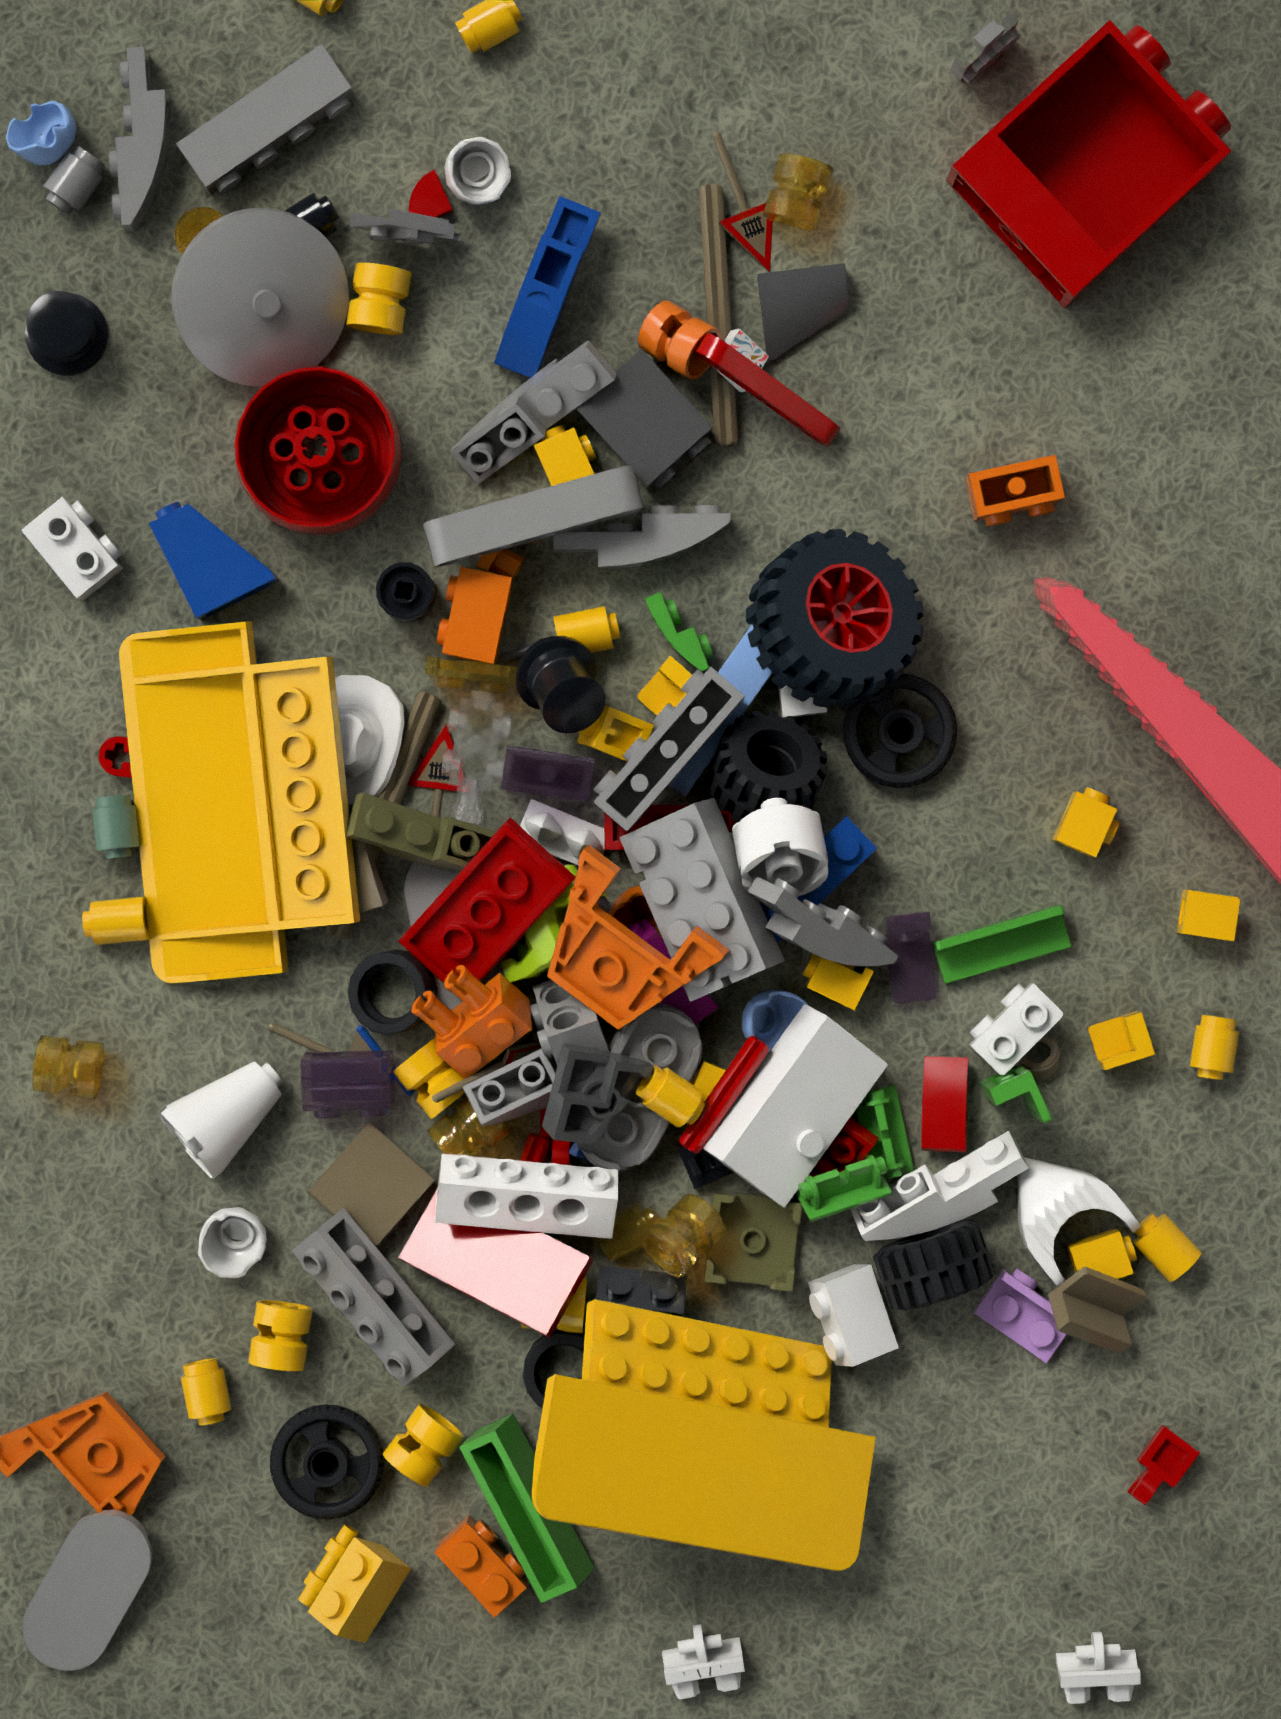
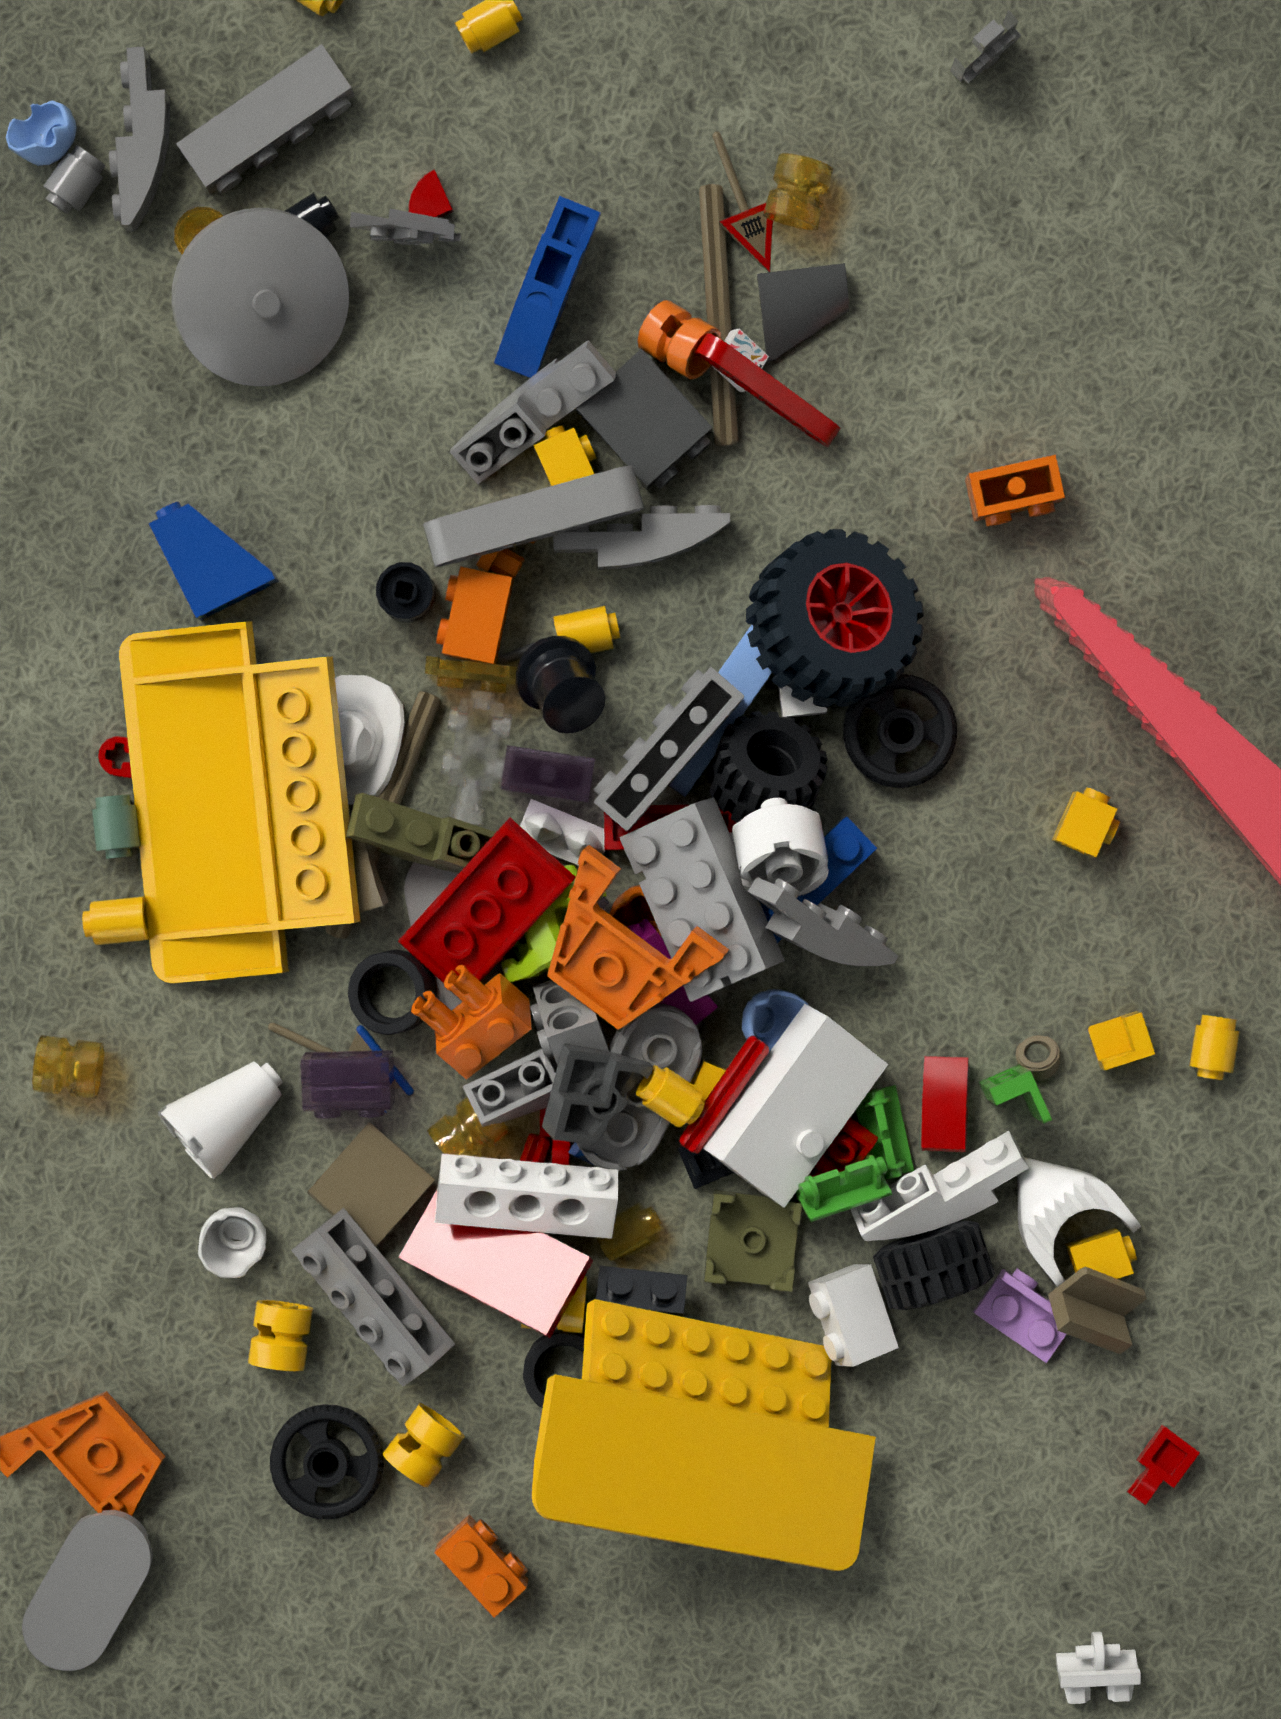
(65, 333): black piece -> none
(73, 548): white brick -> none
(205, 1391): yellow brick -> none
(271, 419): red wheel -> none
(353, 1585): yellow brick -> none
(379, 293): yellow wheel -> none
(428, 1075): yellow wheel -> none
(429, 770): piece -> none
(470, 162): white hair -> none
(504, 1471): bright green brick -> none
(512, 1054): dark tan piece -> none
(614, 732): yellow bracket -> none
(665, 686): yellow panel -> none
(687, 644): bright green slope -> none
(687, 1231): clear yellow wheel -> none
(703, 1659): white hips -> none
(836, 980): yellow brick -> none
(913, 971): clear purple bracket -> none
(1001, 943): bright green panel -> none
(1016, 1029): white bracket -> none
(1091, 160): red brick -> none
(1166, 1246): yellow brick -> none
(1208, 915): yellow panel -> none

